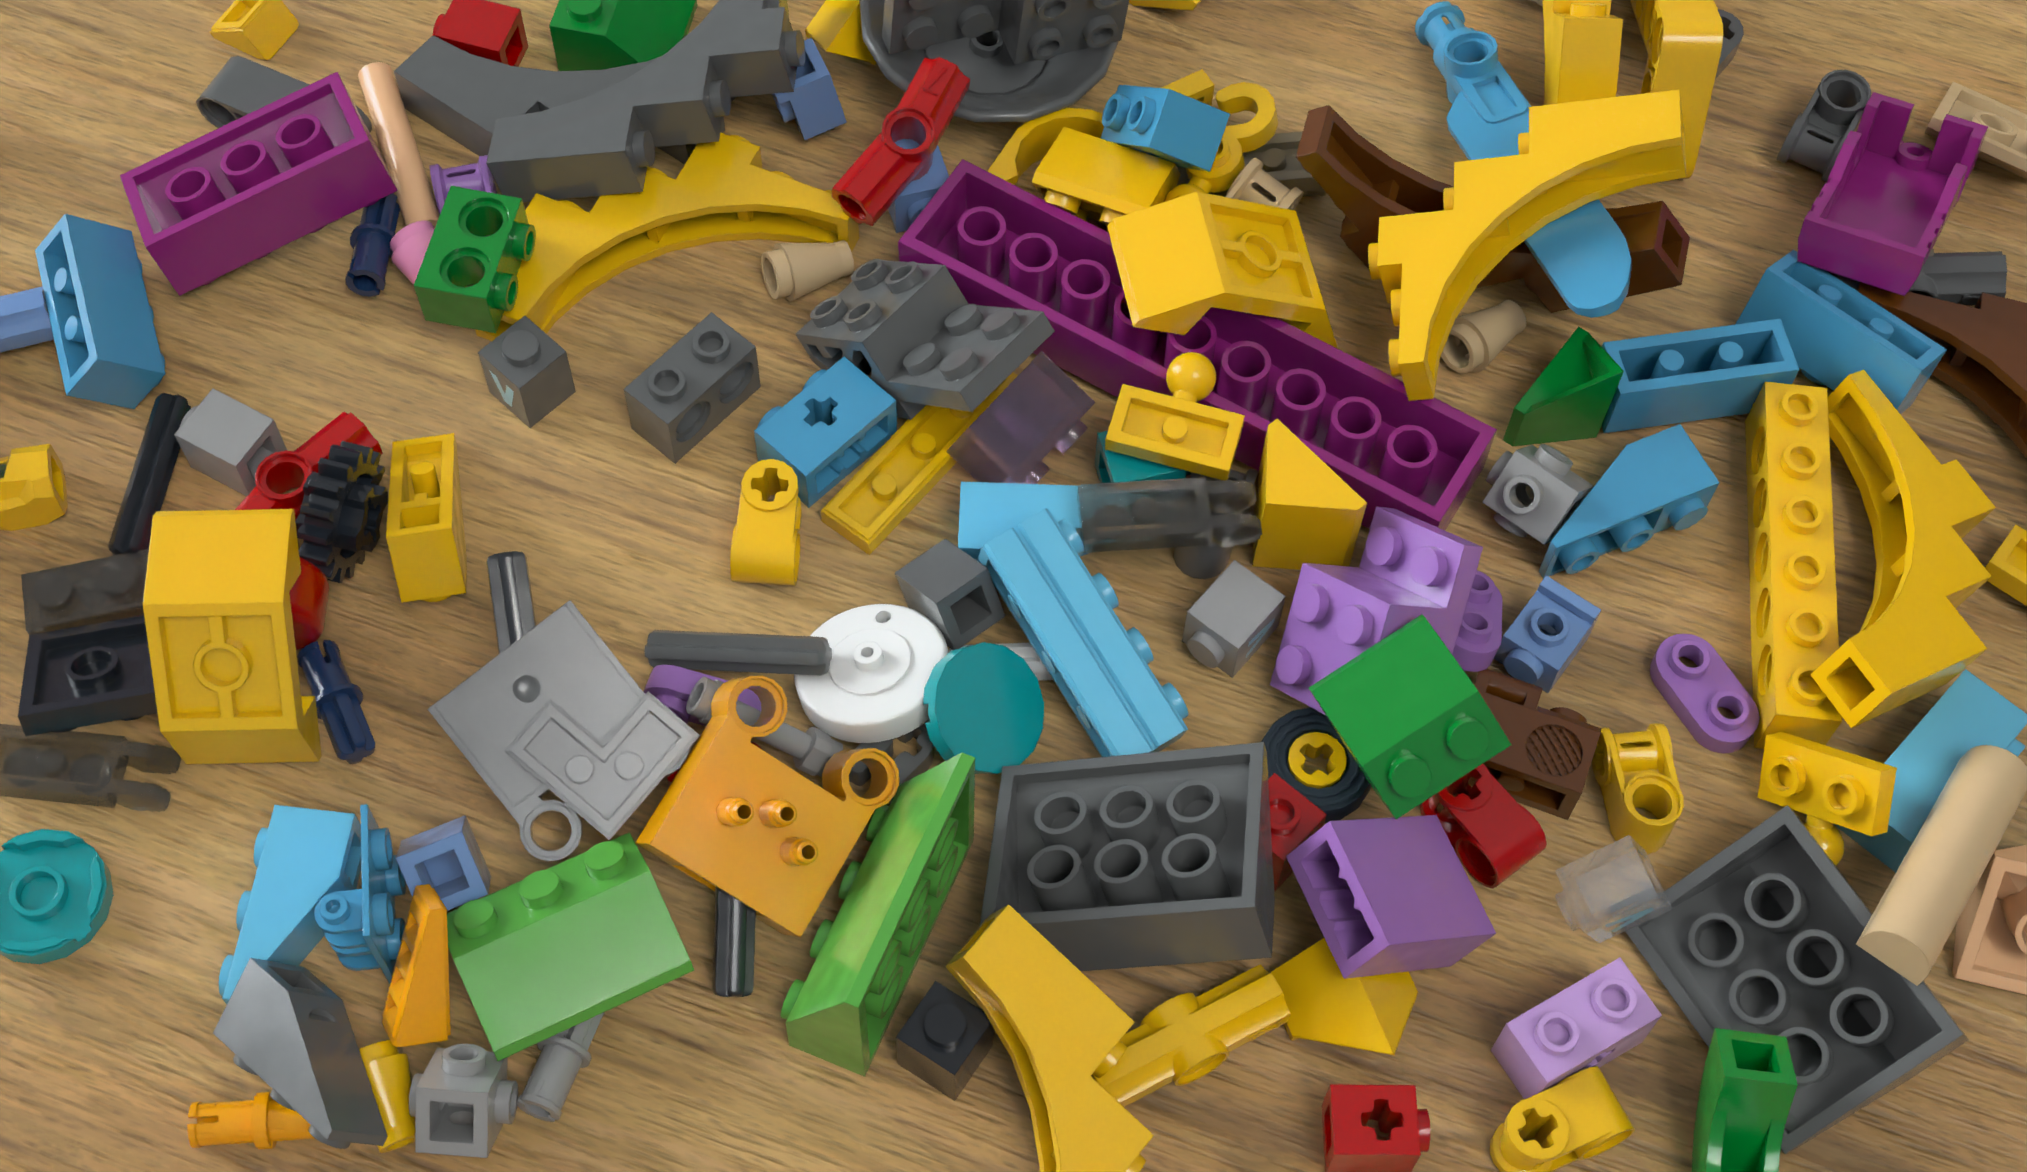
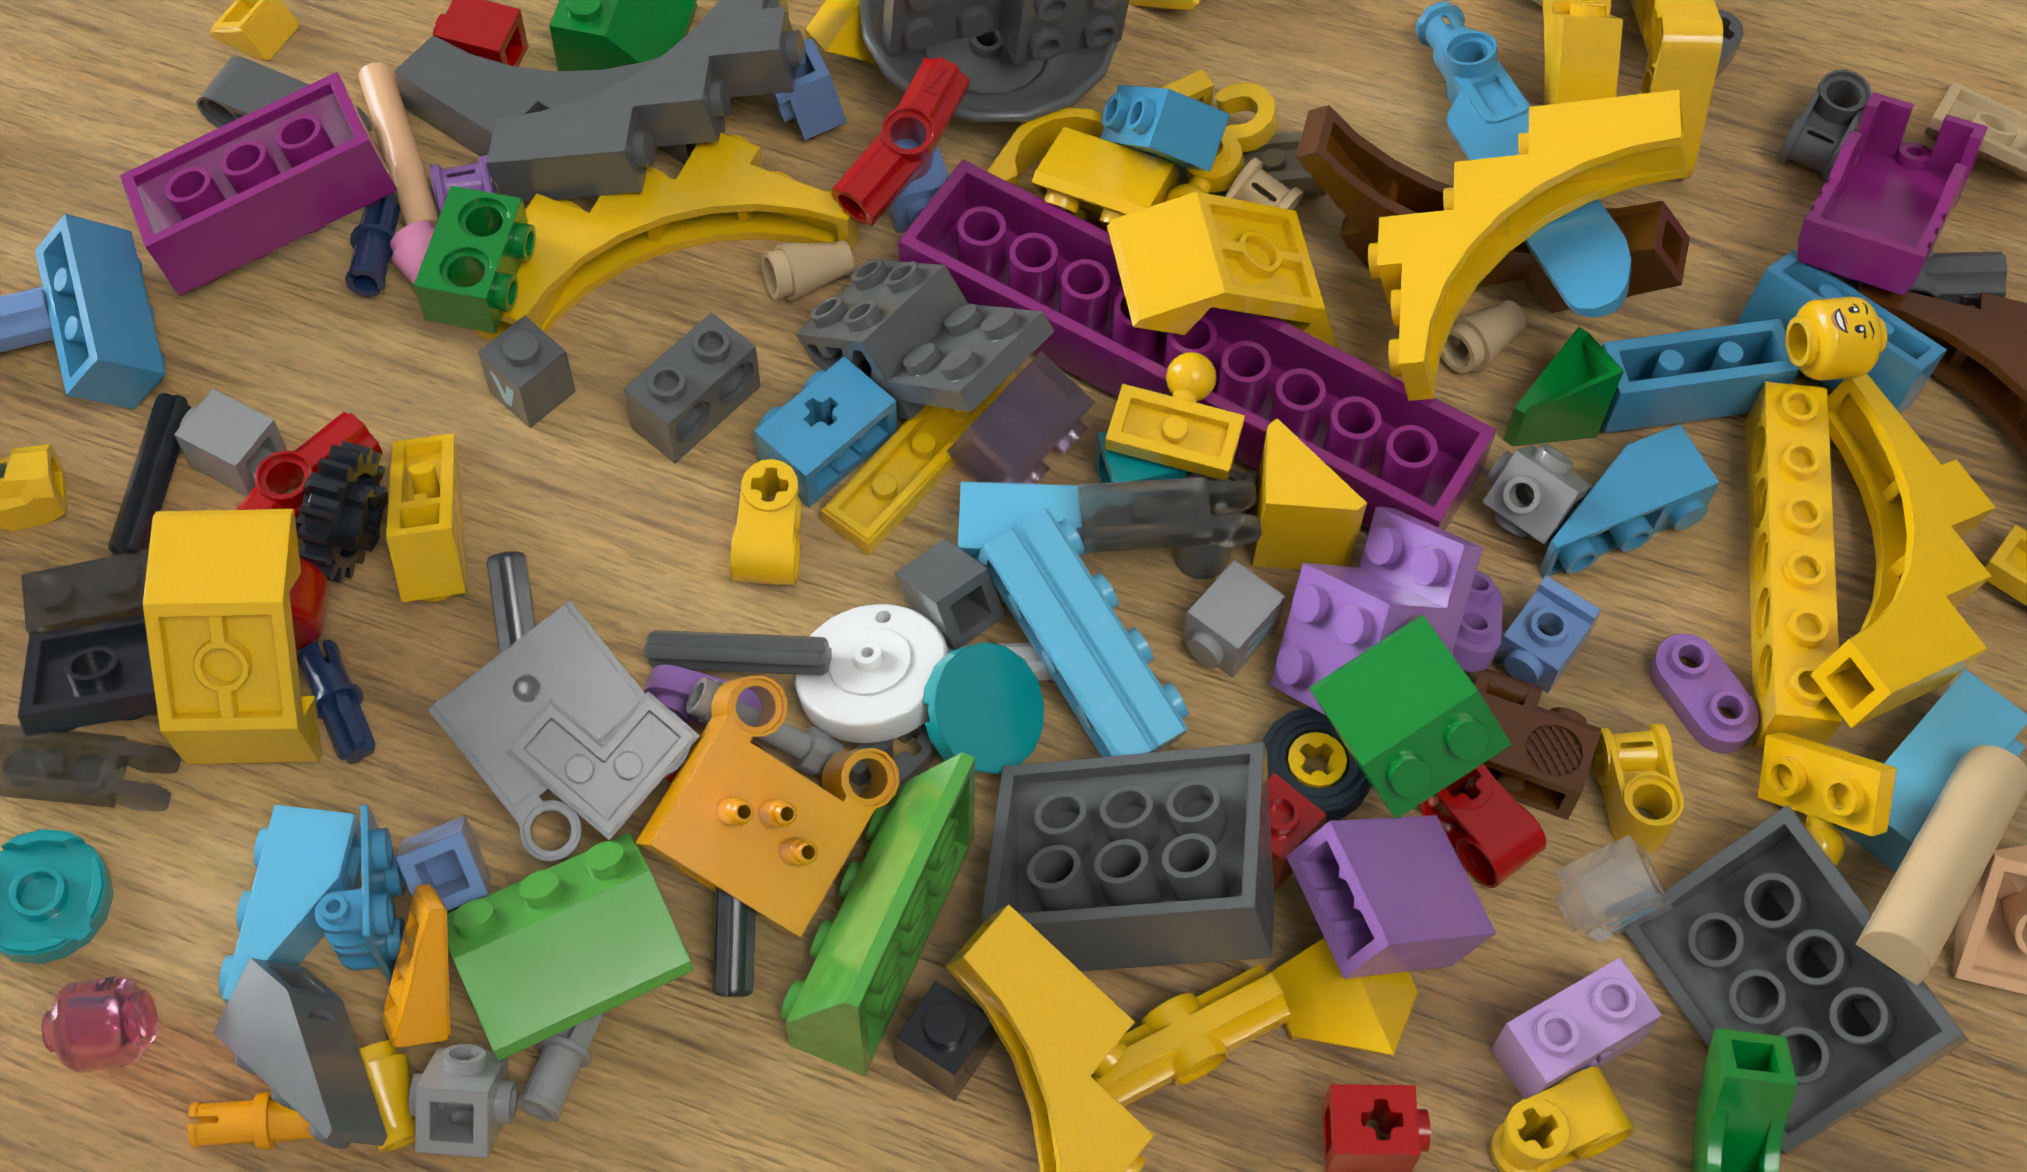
(100, 1024): none -> clear pink head
(1835, 338): none -> yellow head

